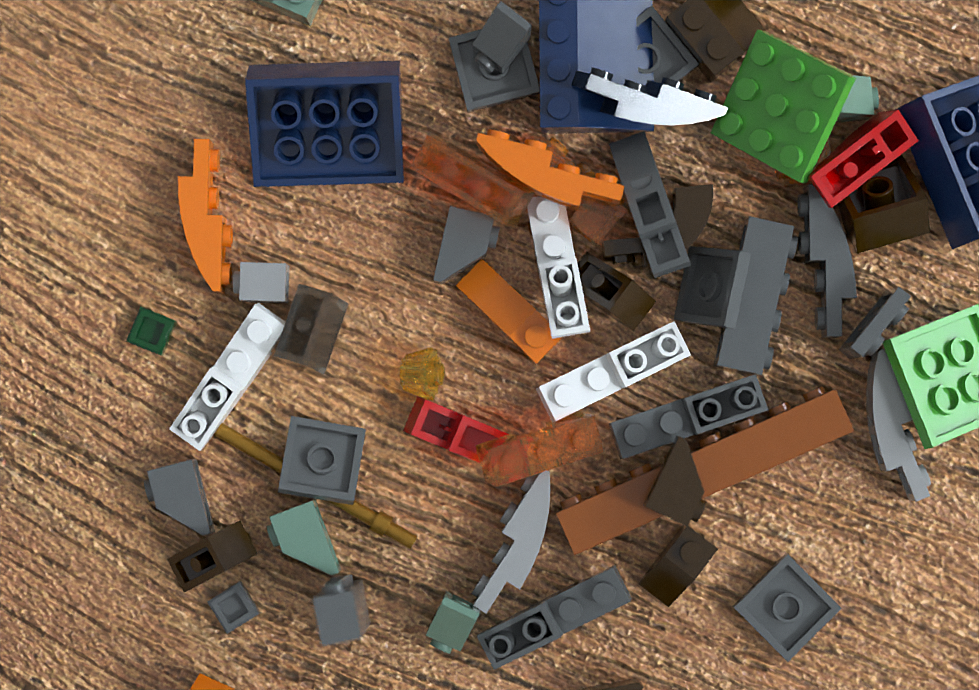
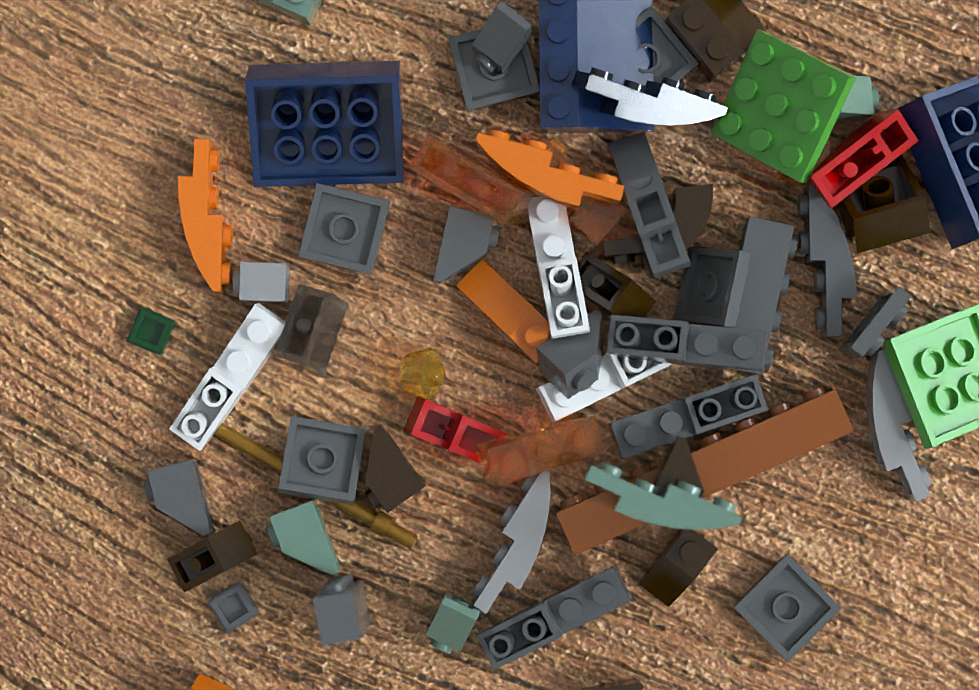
(344, 229): none -> dark grey plate
(389, 473): none -> dark brown slope
(573, 360): none -> dark grey slope
(676, 508): none -> sand green slope
(687, 343): none -> dark grey slope

